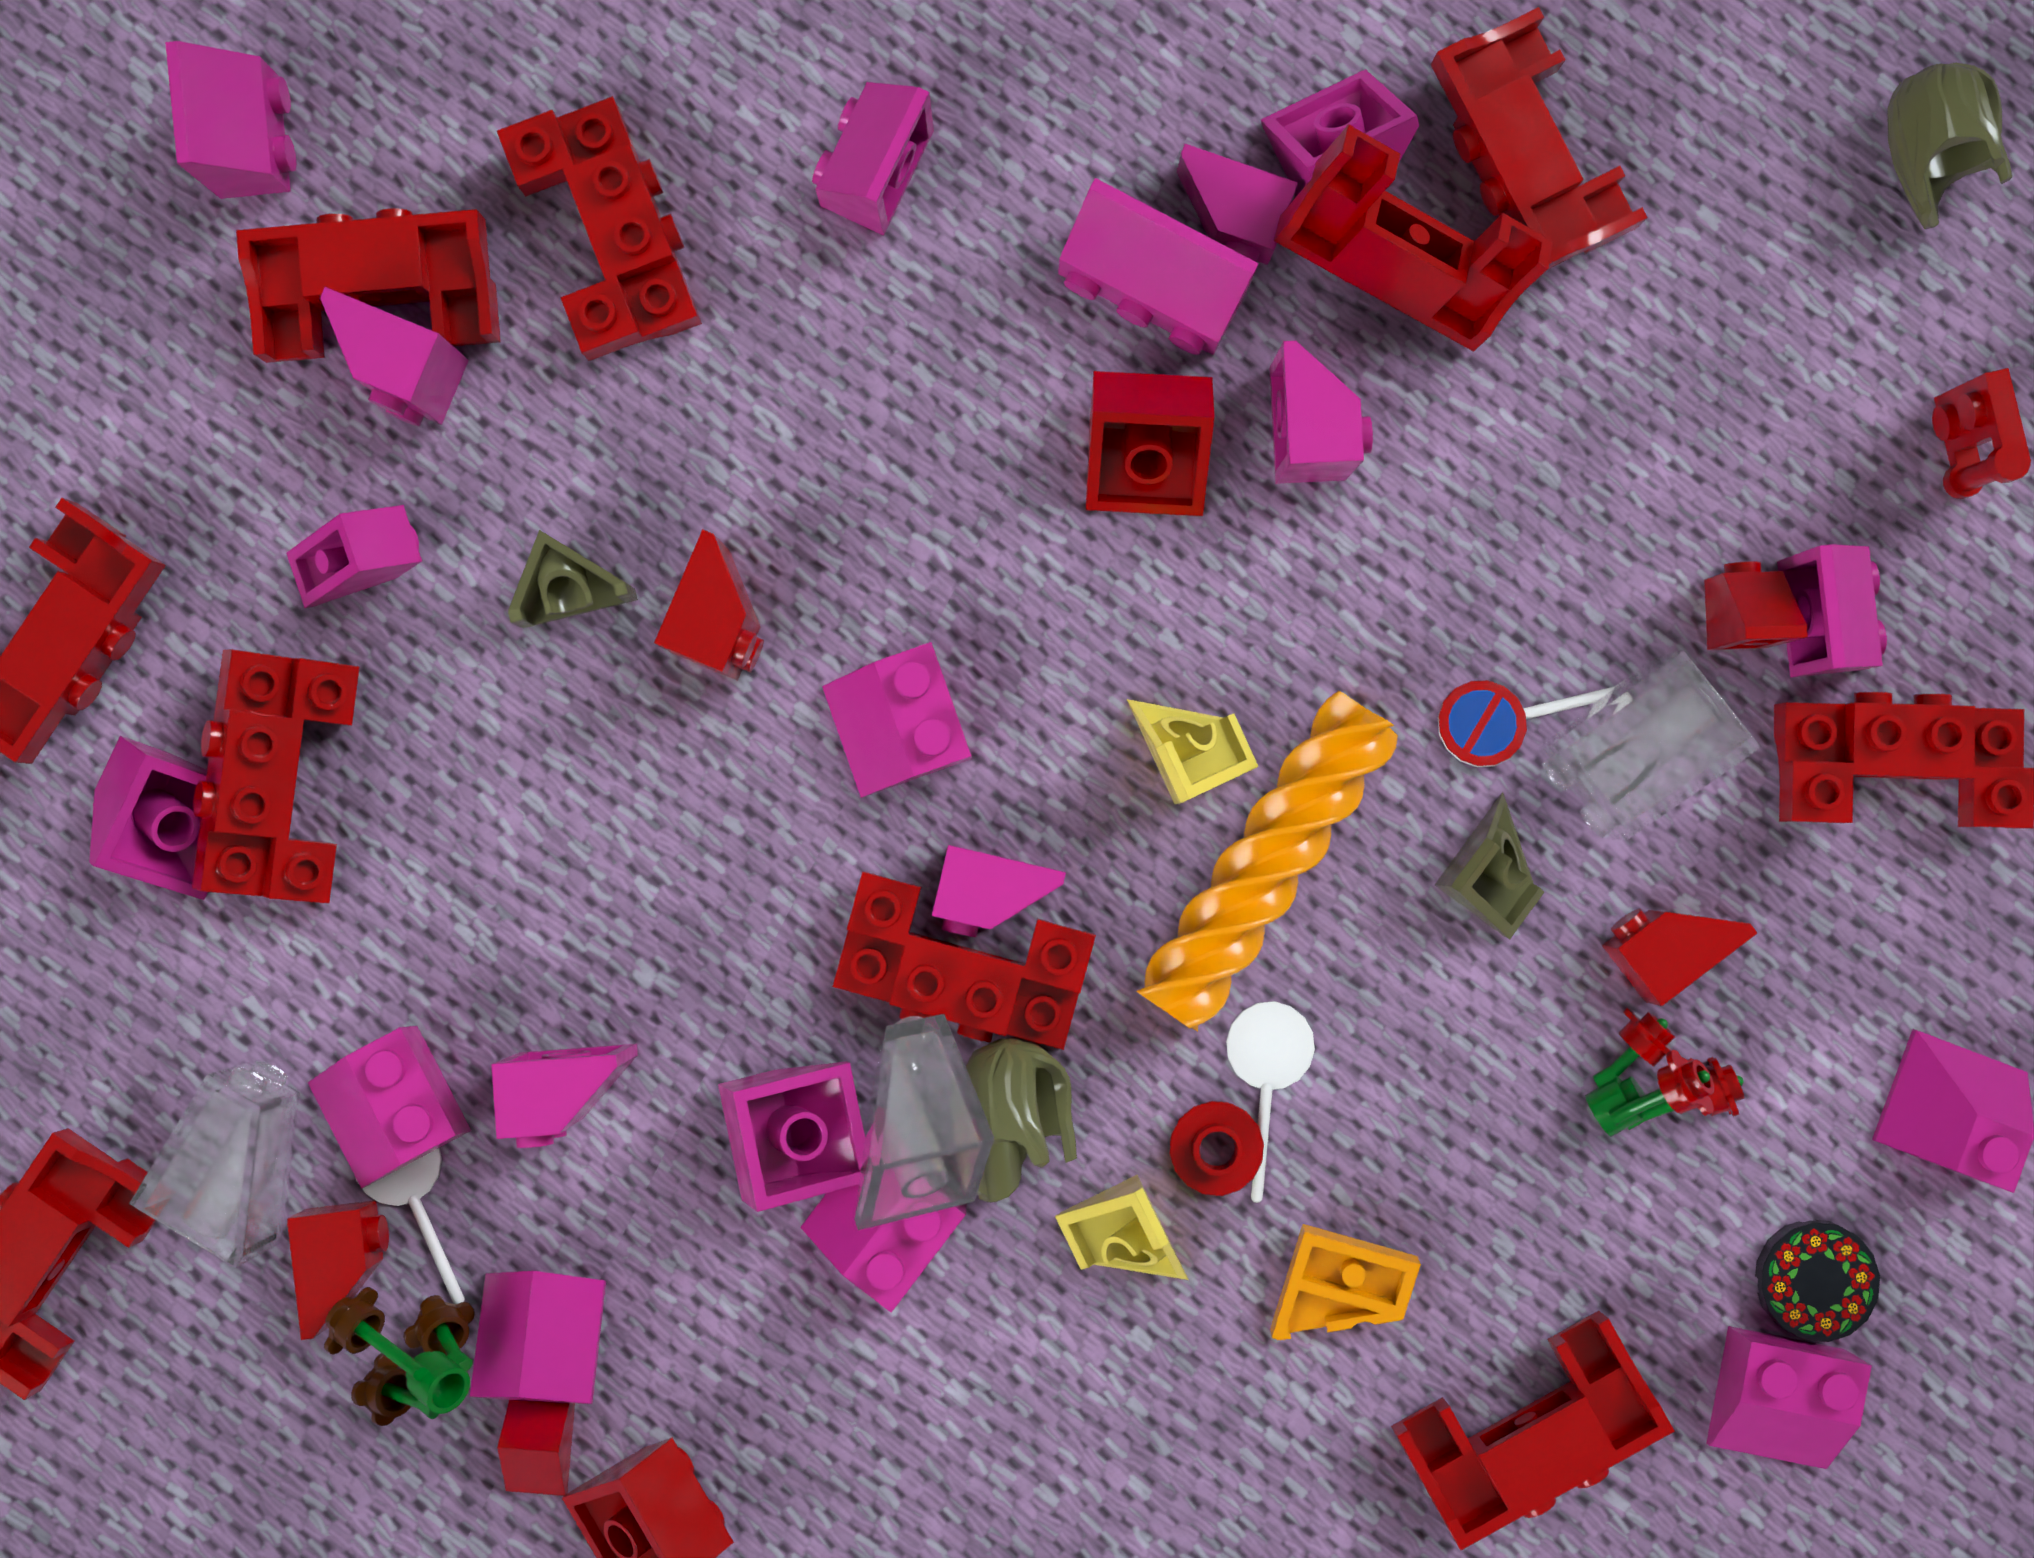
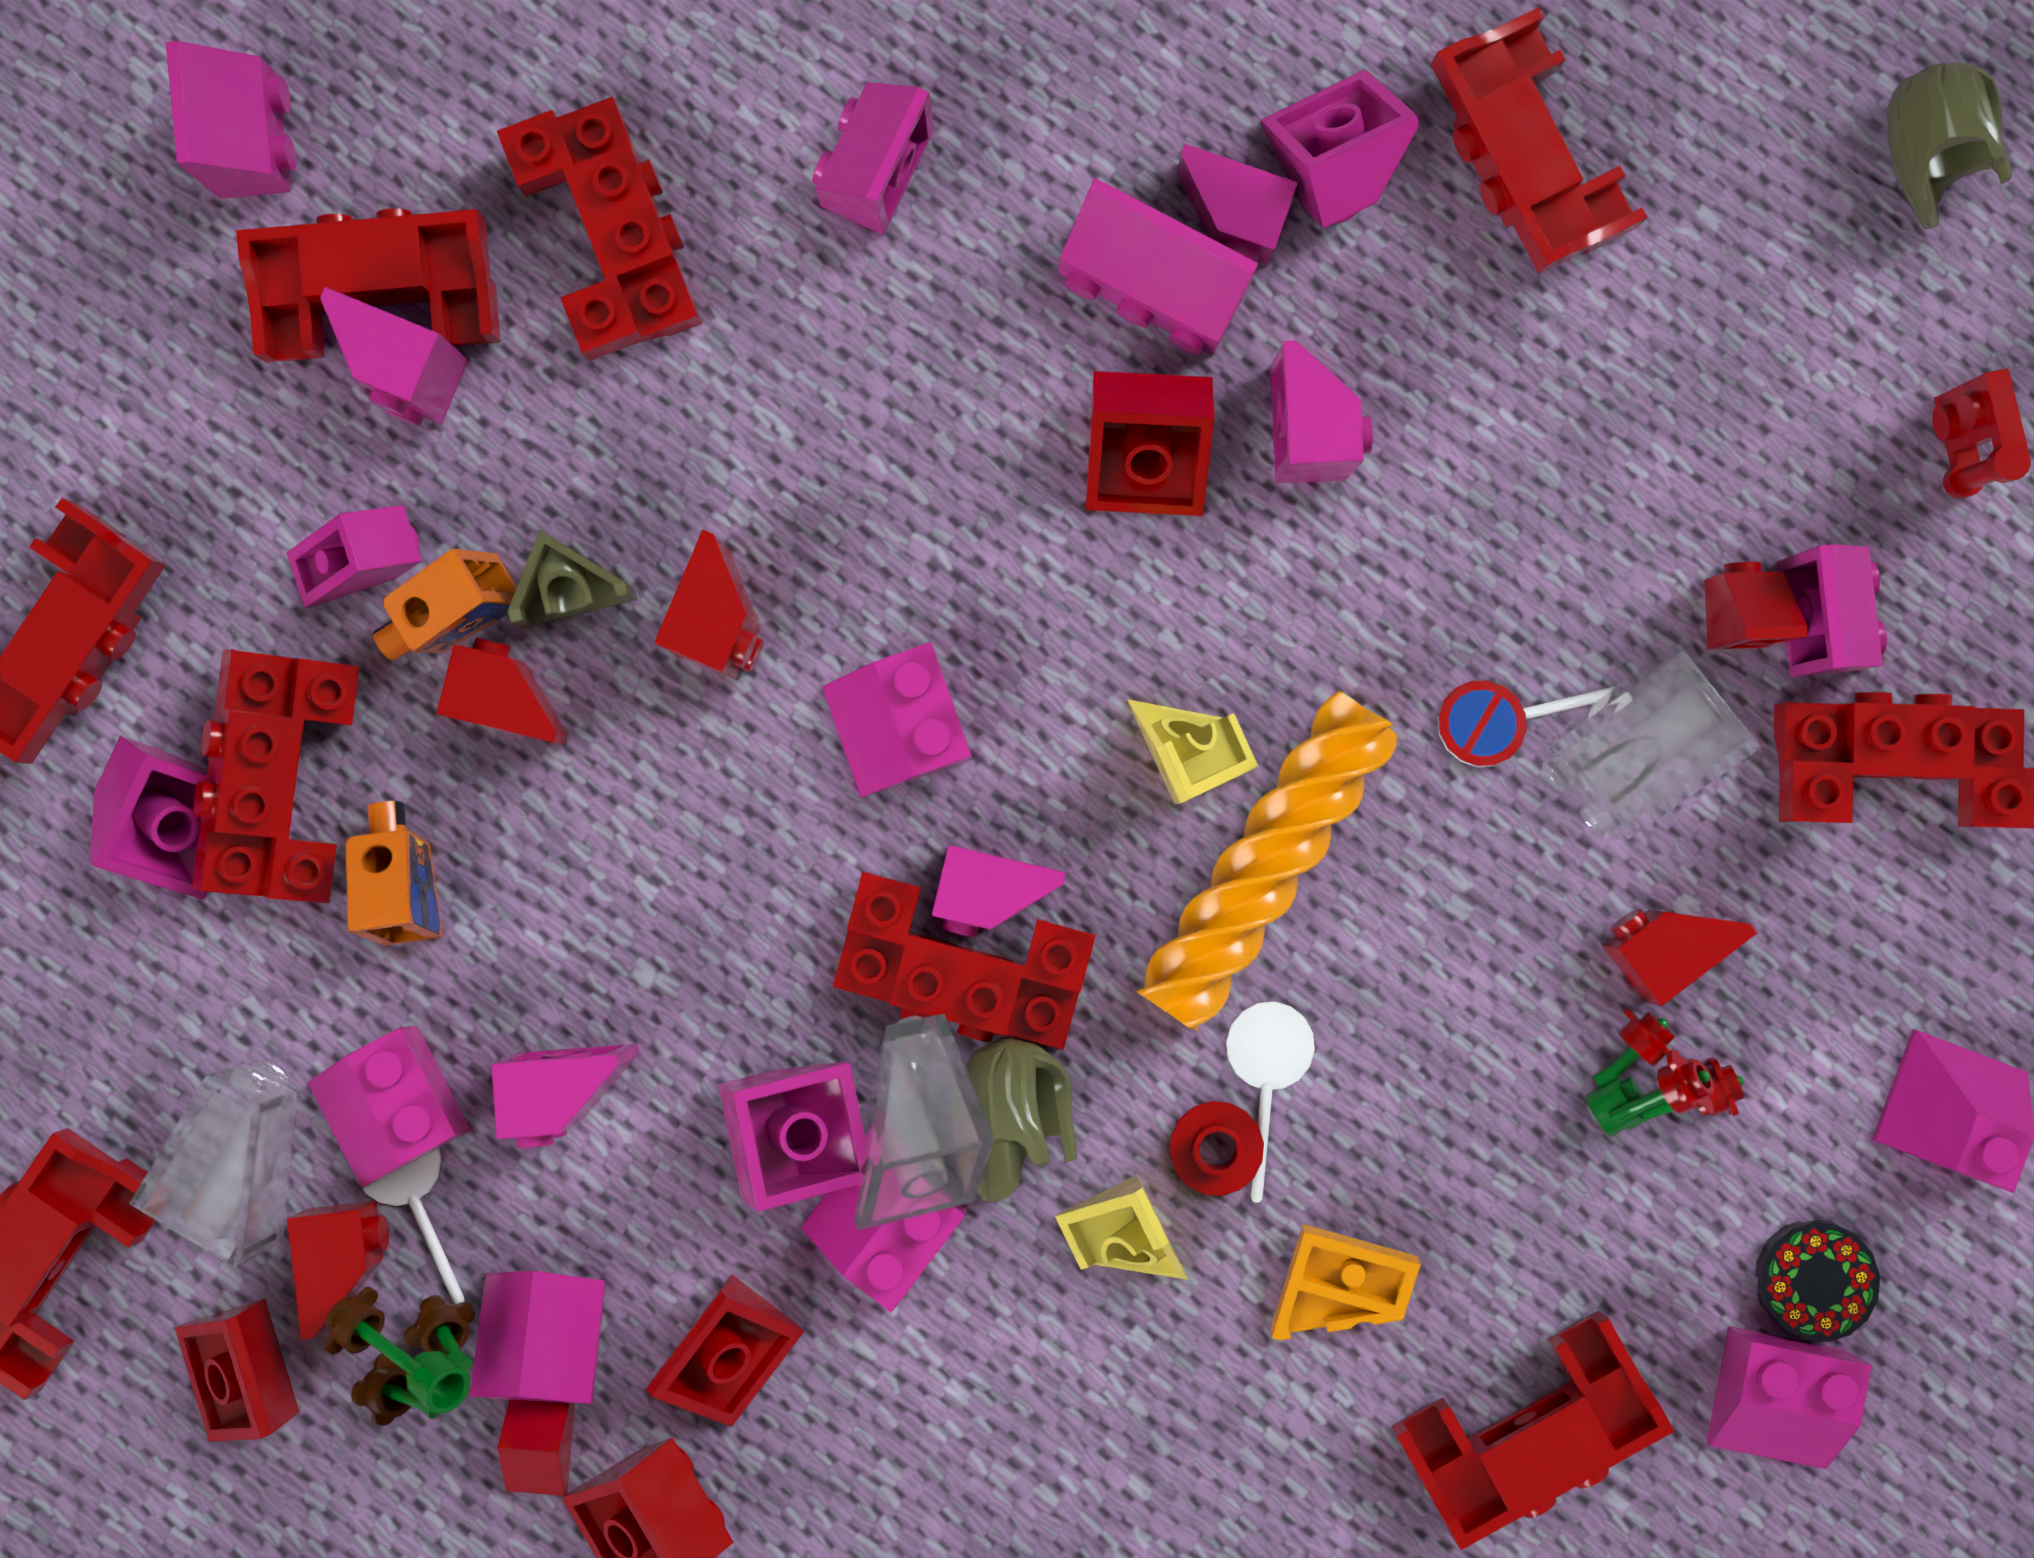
(238, 1373): none -> red slope
(391, 880): none -> orange torso
(445, 604): none -> orange torso
(497, 693): none -> red slope
(726, 1355): none -> red slope
(1403, 254): red bracket -> none
(1492, 873): olive slope -> none

